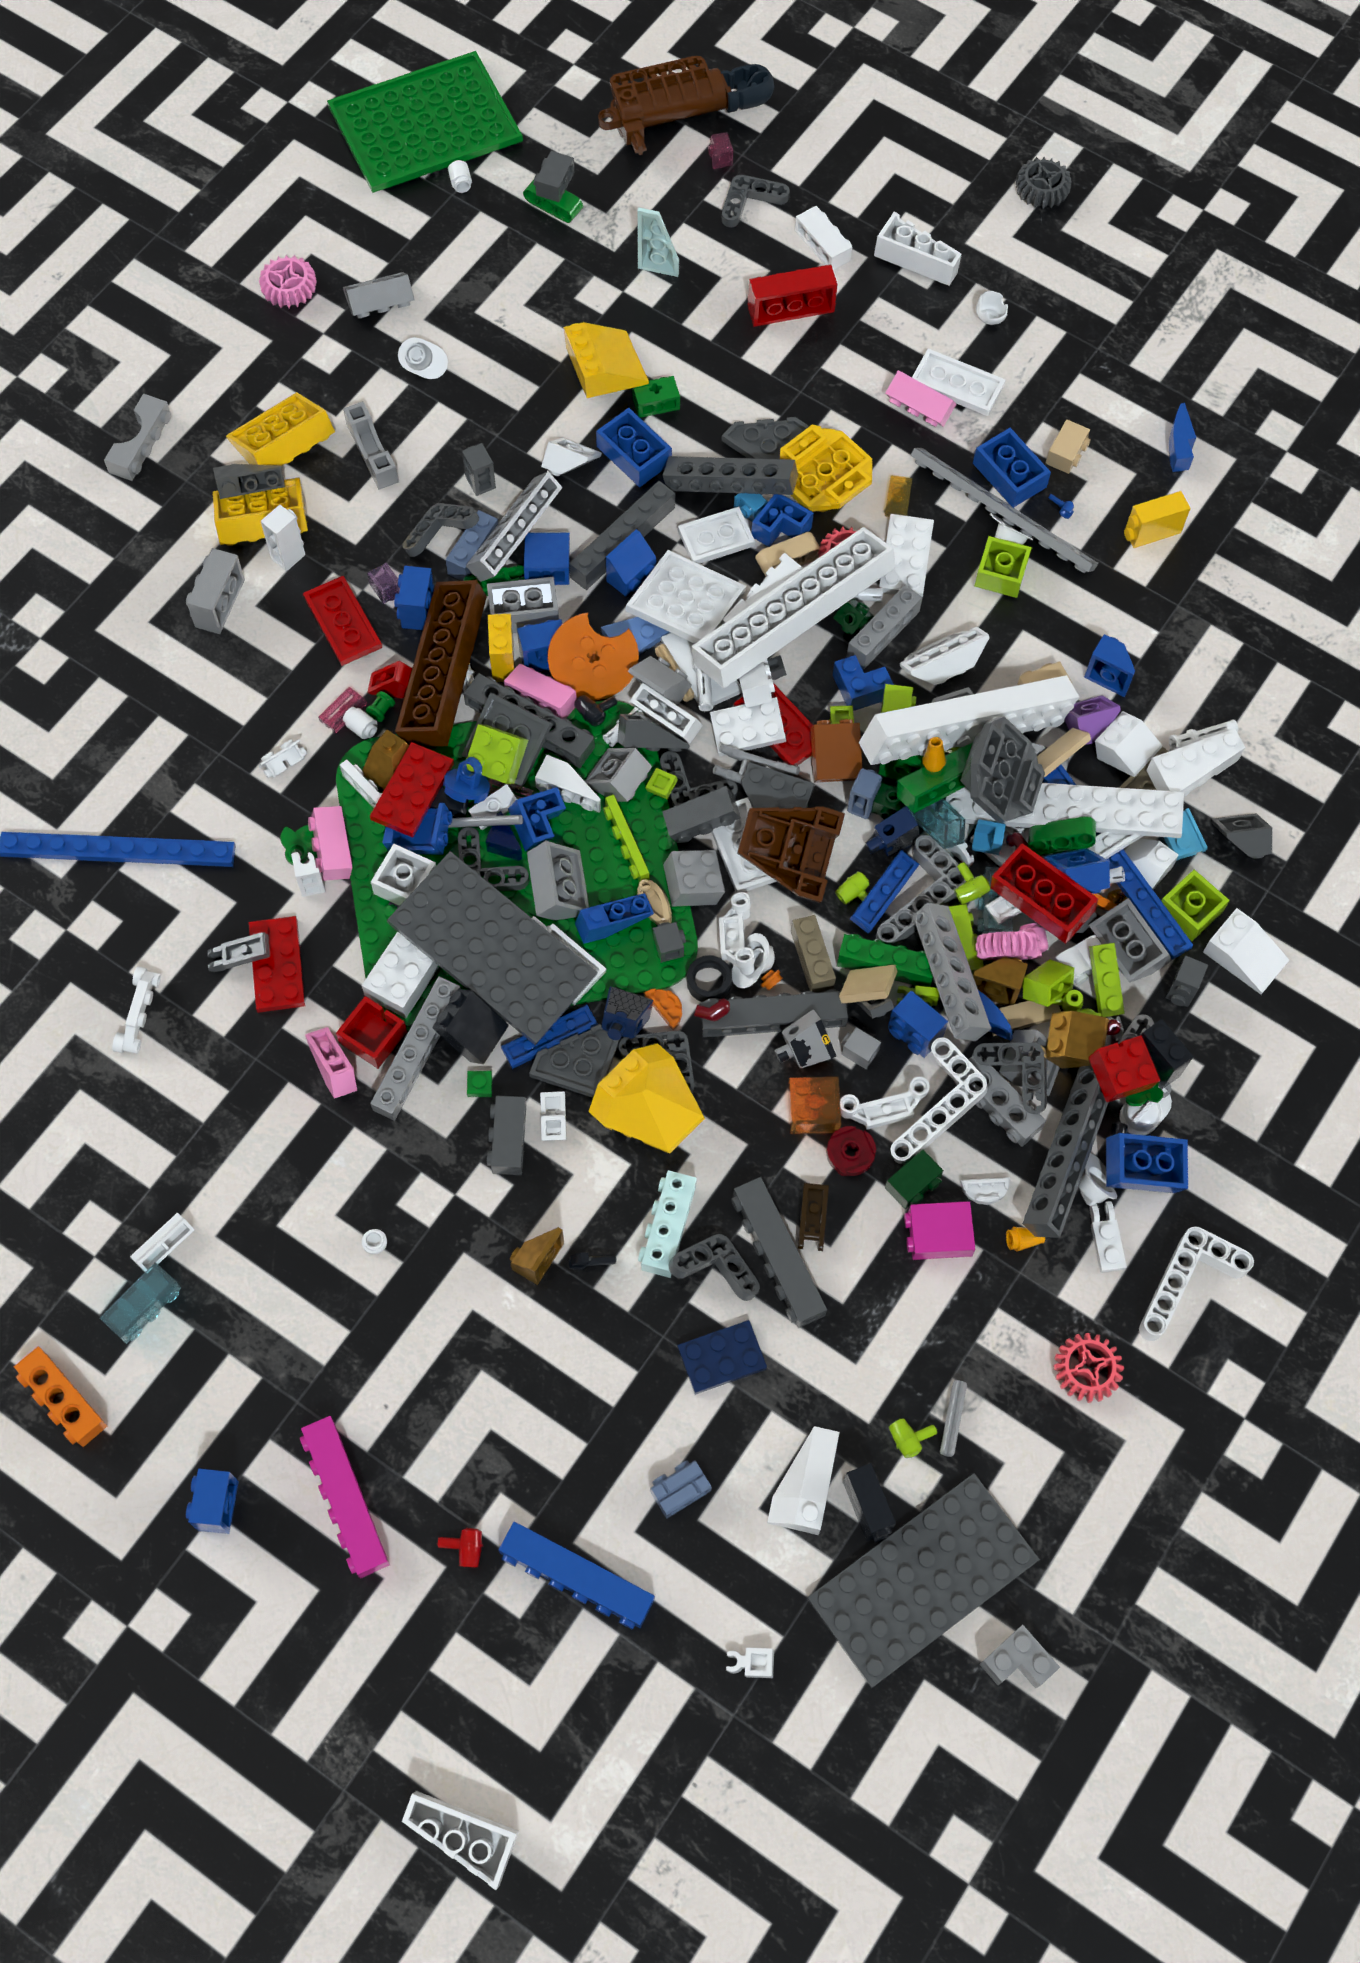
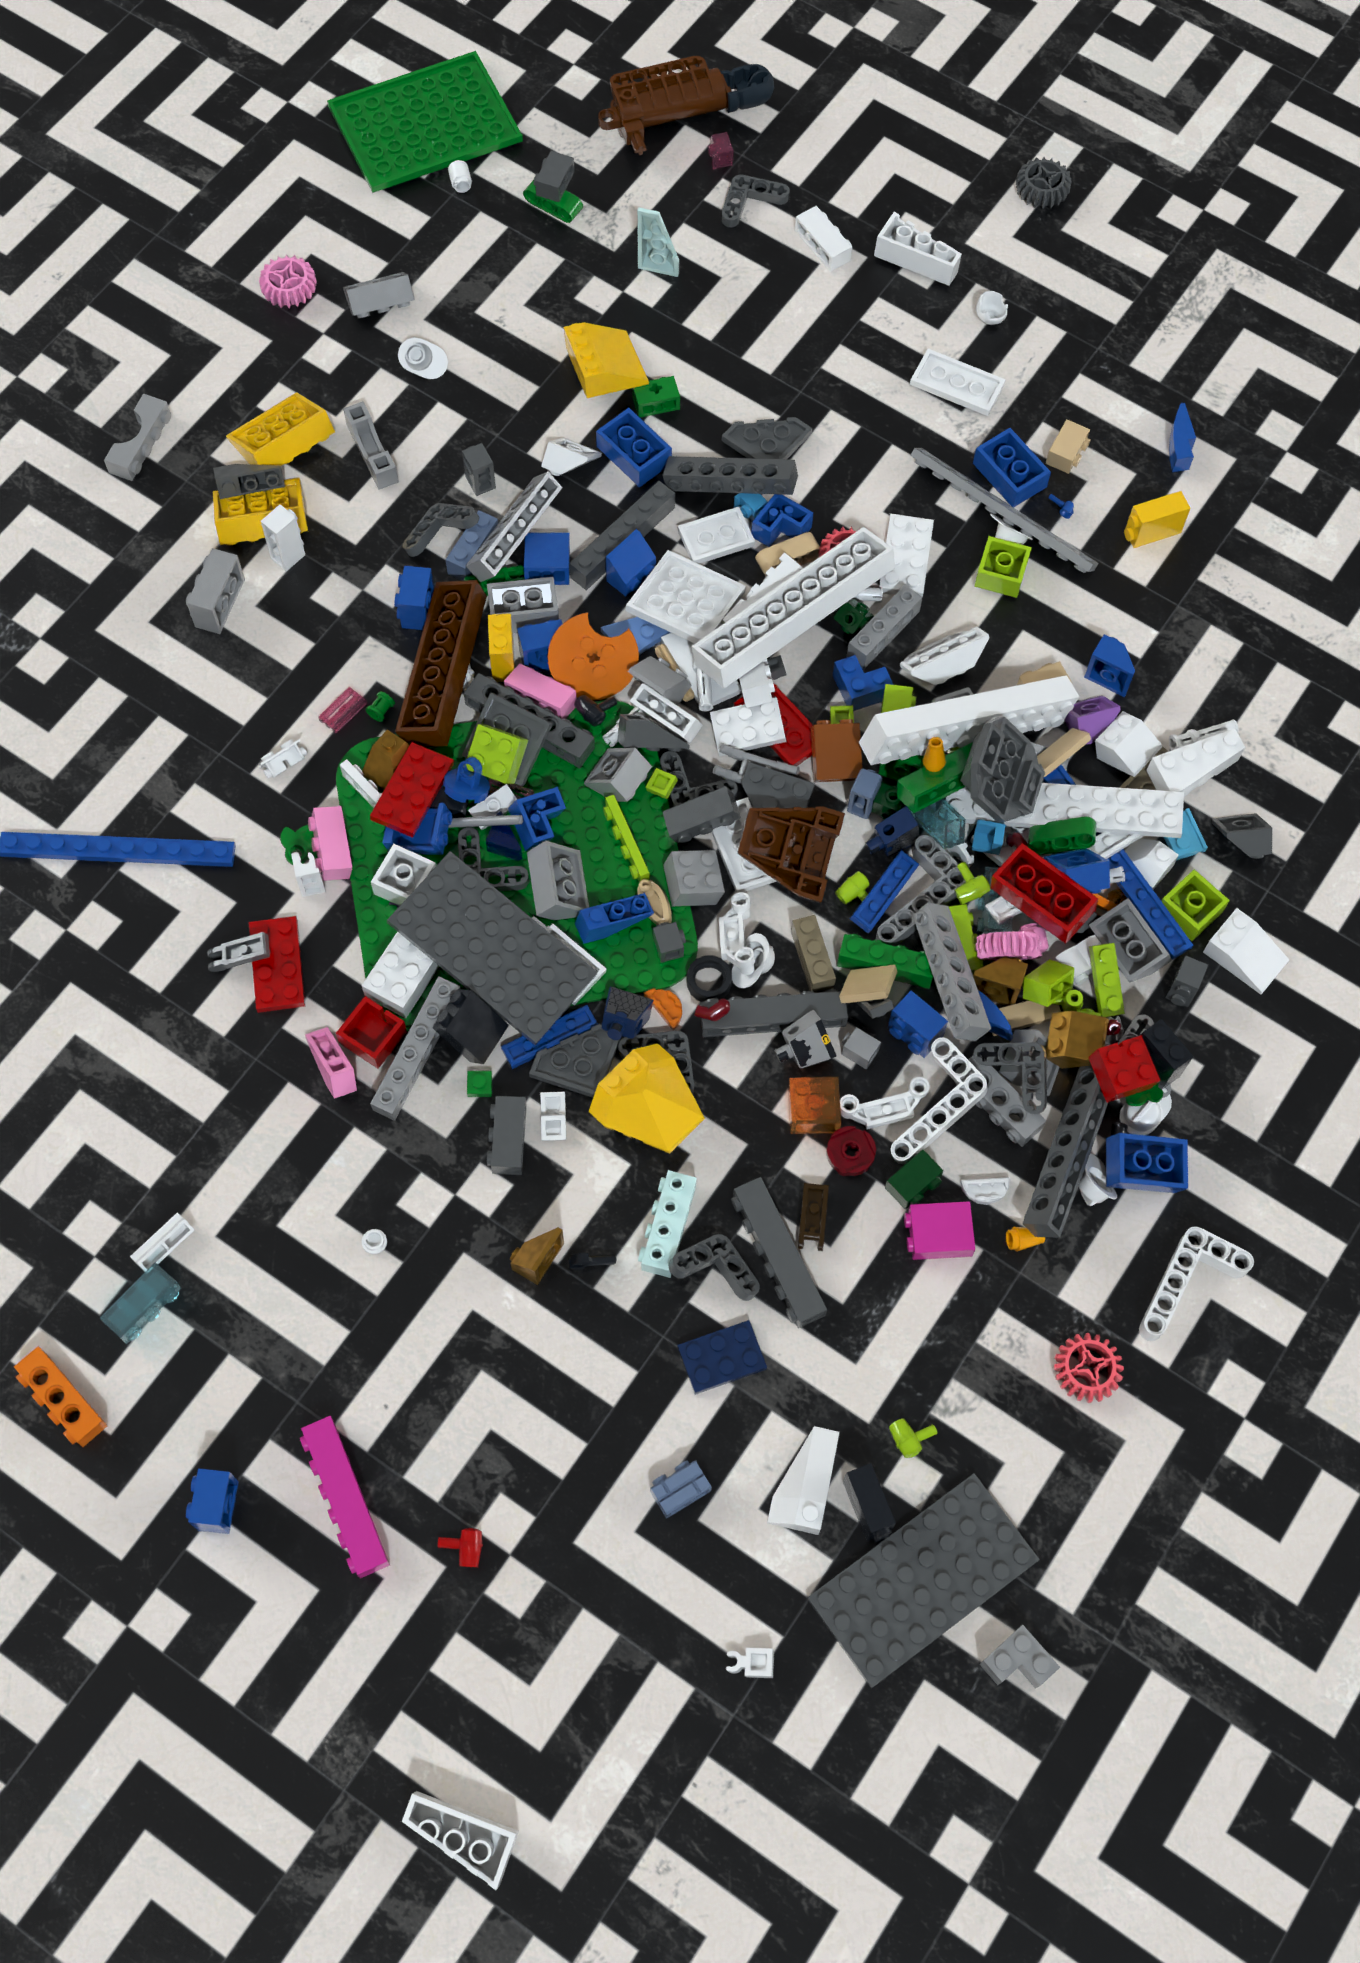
(136, 1018): white plate -> none
(342, 620): red plate -> none
(360, 723): white brick -> none
(384, 583): clear purple brick -> none
(391, 680): red slope -> none
(570, 785): white slope -> none
(577, 1575): blue brick -> none
(771, 979): orange plate -> none
(792, 295): red brick -> none
(828, 468): yellow piece -> none
(898, 496): clear yellow plate -> none
(920, 399): bright pink brick -> none
(927, 994): lime plate -> none
(953, 1418): light grey axle -> none
(1107, 1239): white hinge -> none

